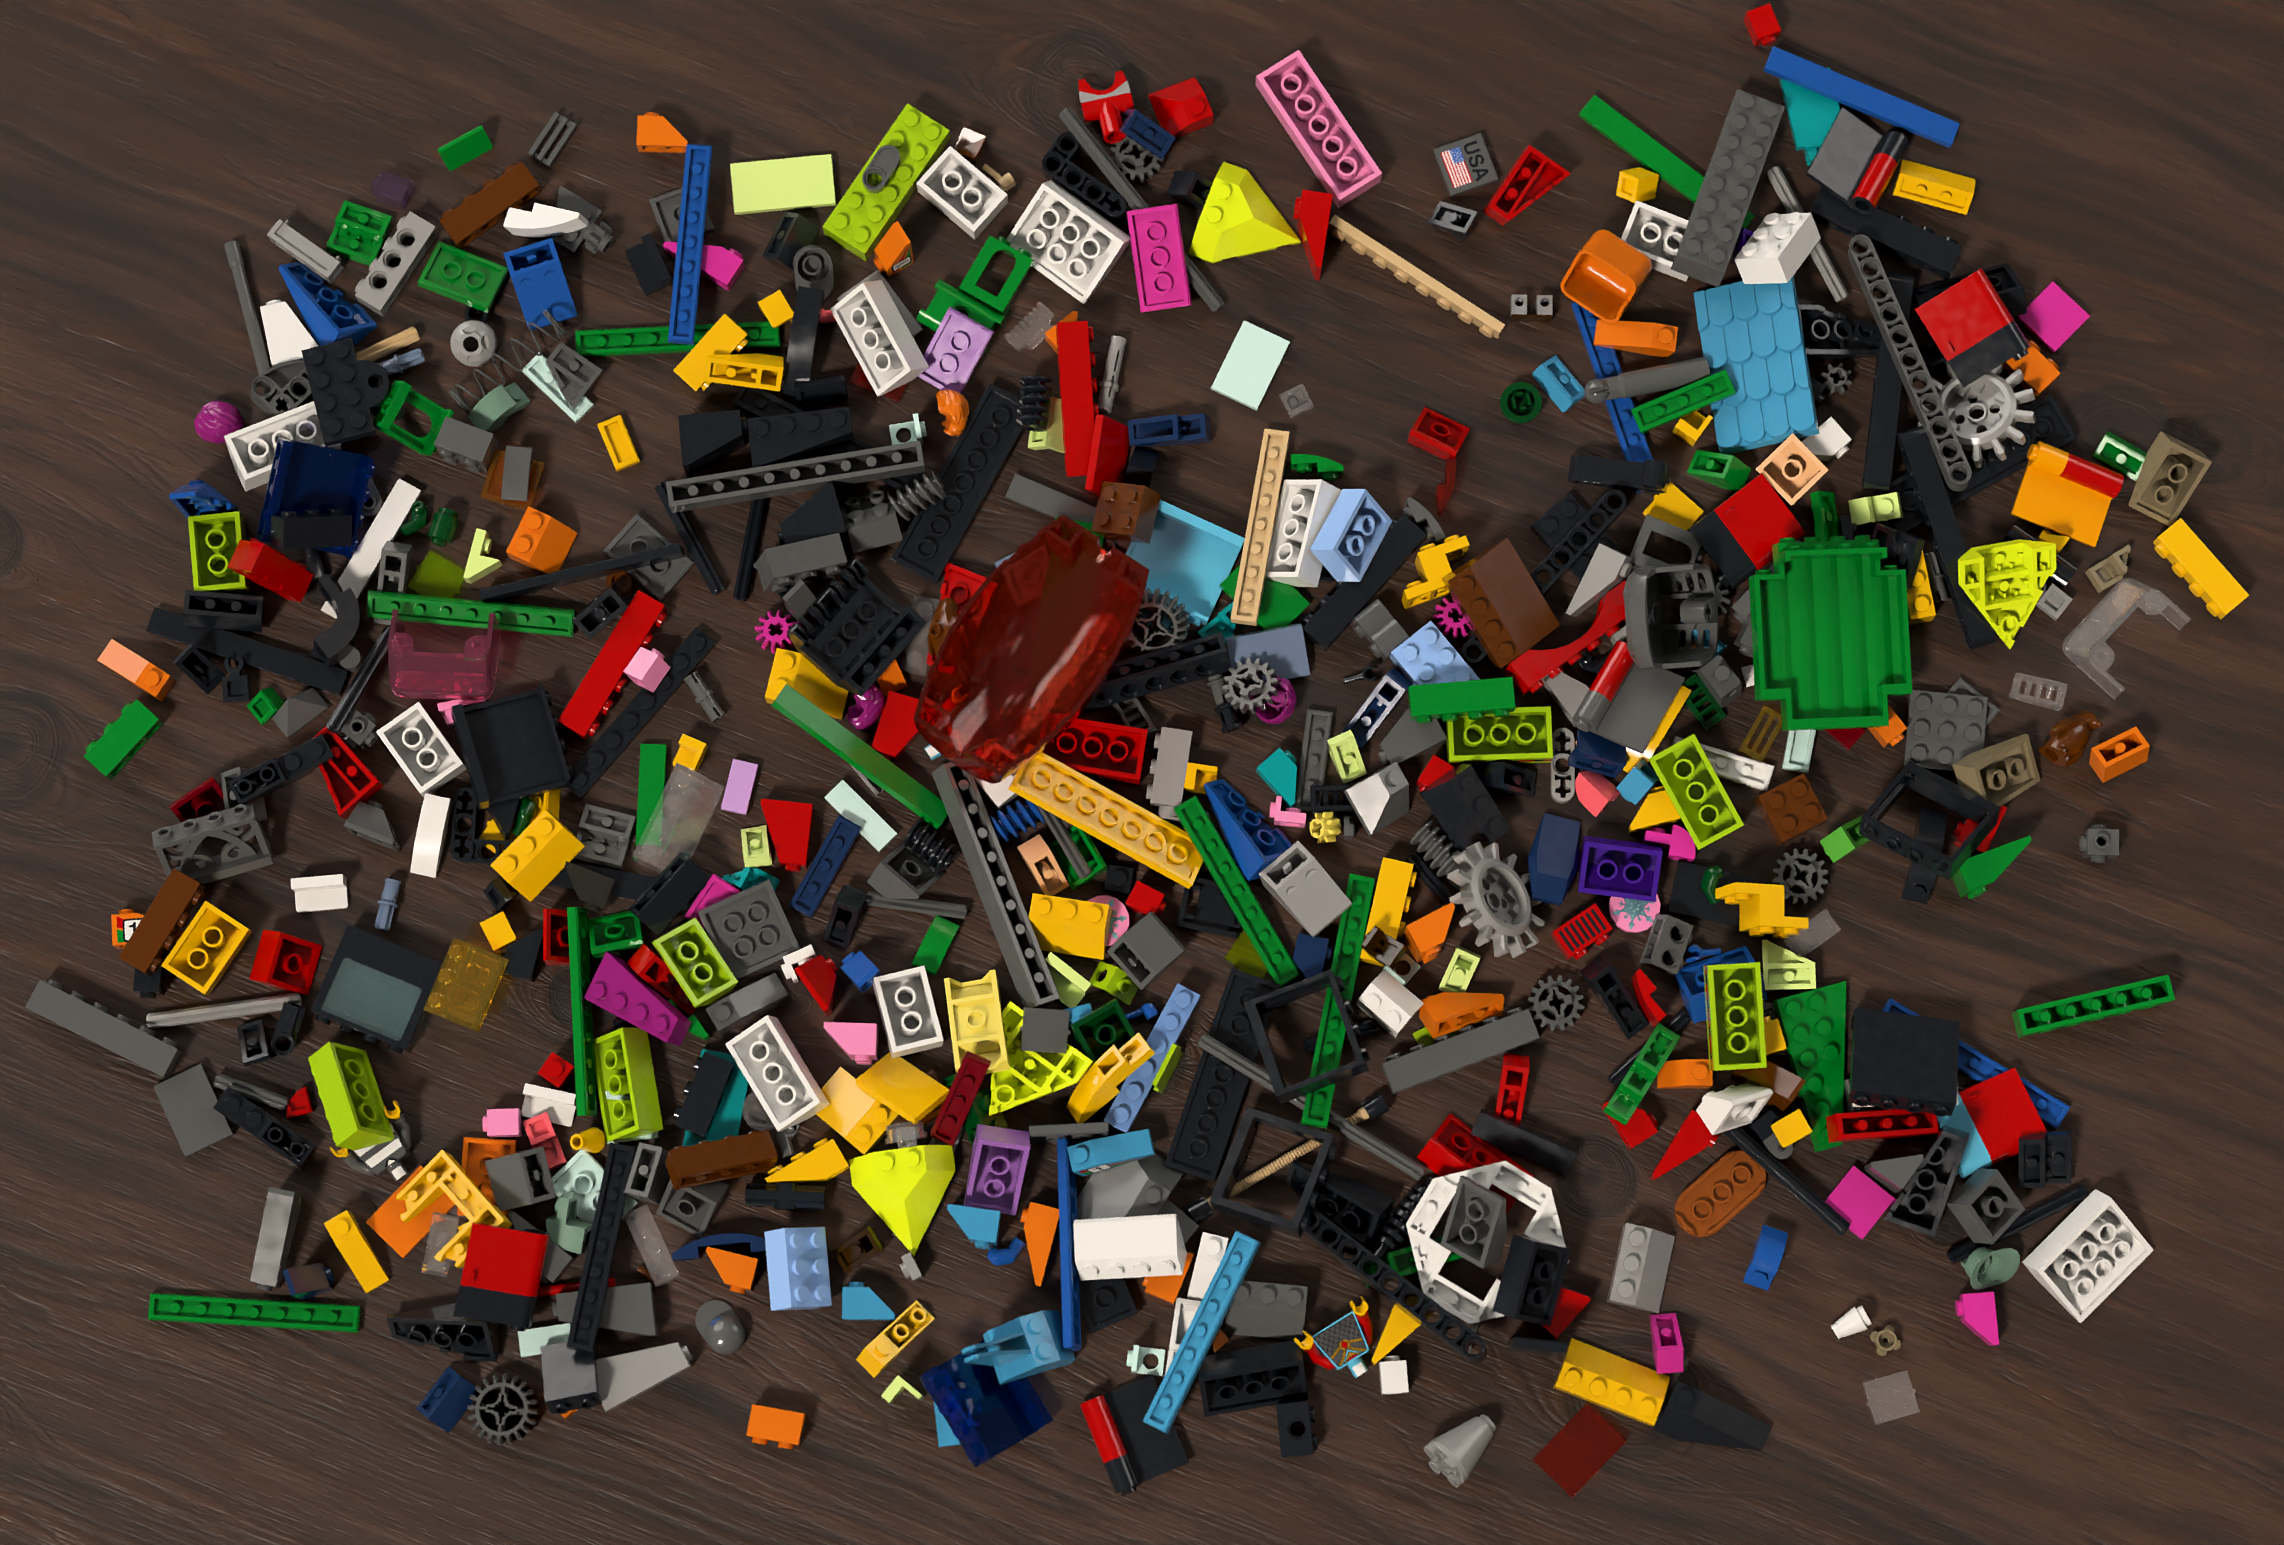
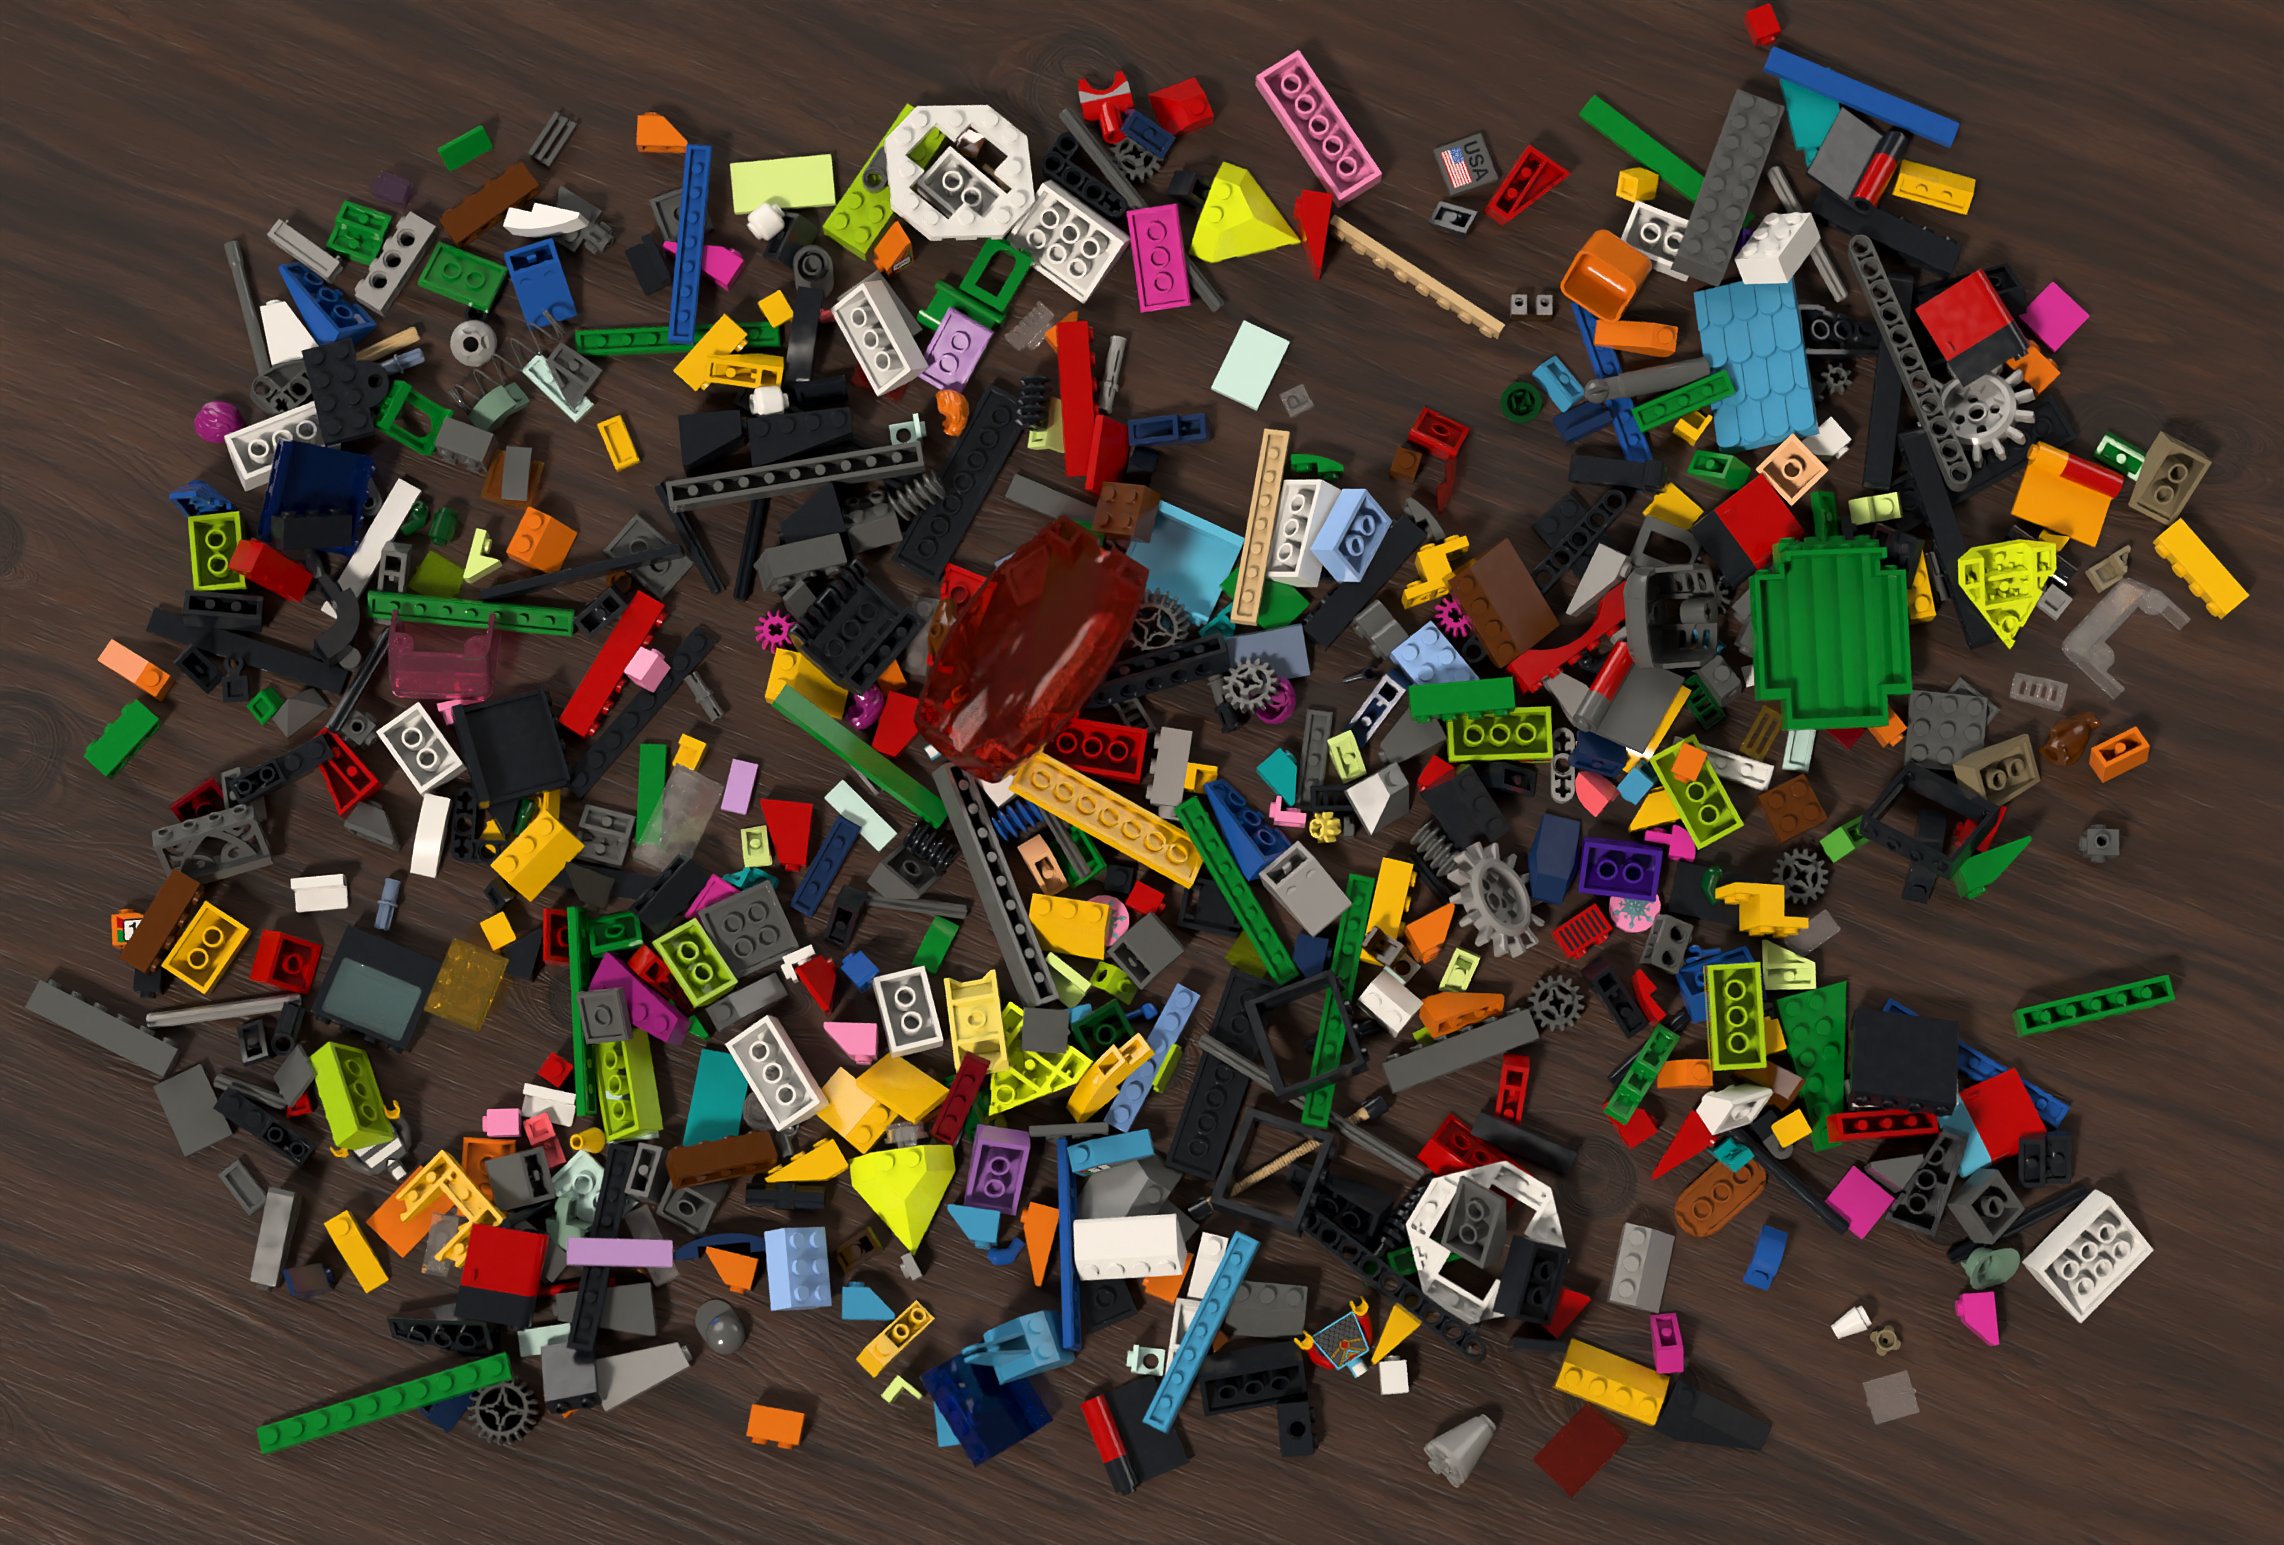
(244, 1187): none -> dark grey tile
(254, 1313): green tile -> none
(295, 1075): none -> dark grey piece
(385, 1403): none -> green plate
(526, 1213): none -> black bar
(604, 1015): none -> dark grey tile
(619, 1252): none -> lavender tile
(703, 1094): black brick -> none
(766, 221): none -> white head
(768, 401): none -> white head
(953, 122): none -> white plate
(1405, 465): none -> reddish brown brick
(1581, 422): none -> dark blue panel
(1688, 763): none -> orange brick
(1731, 1154): none -> teal slope

